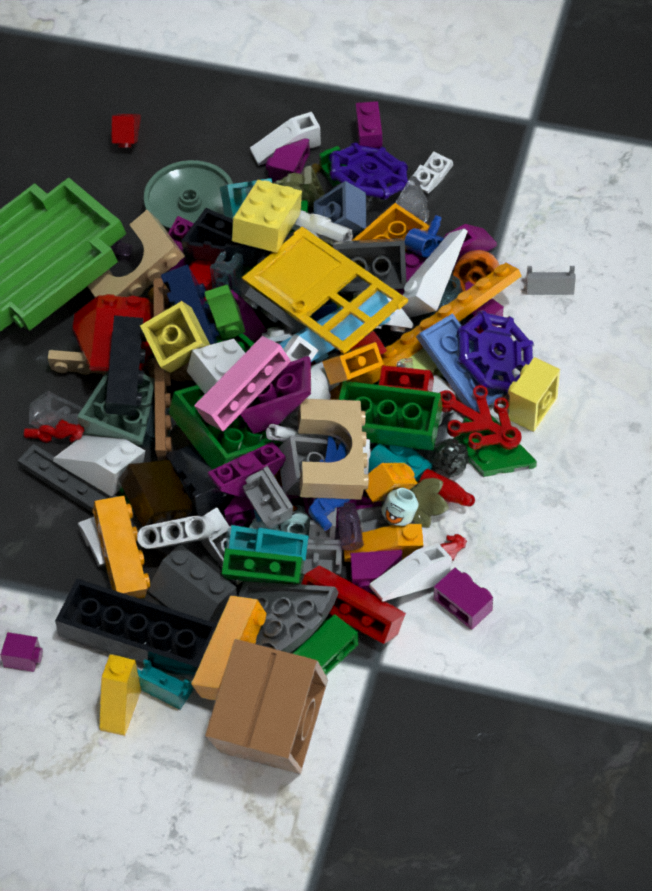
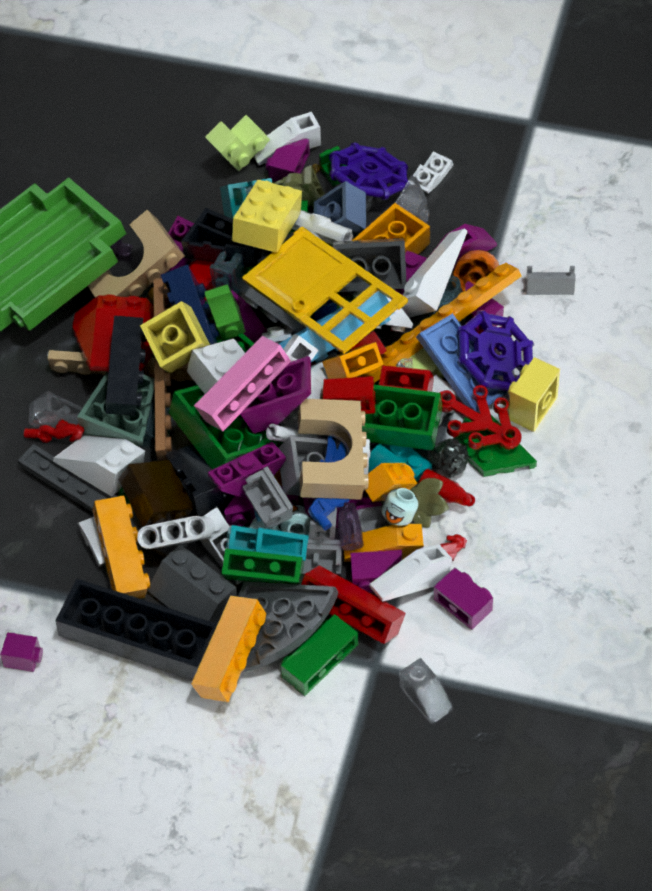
(118, 694): yellow slope -> none
(125, 129): red slope -> none
(164, 686): teal hinge -> none
(185, 191): sand green dish -> none
(239, 143): none -> yellowish green brick
(267, 706): medium nougat piece -> none
(352, 389): none -> red hinge
(369, 124): magenta brick -> none
(422, 241): blue piece -> none
(425, 690): none -> clear slope

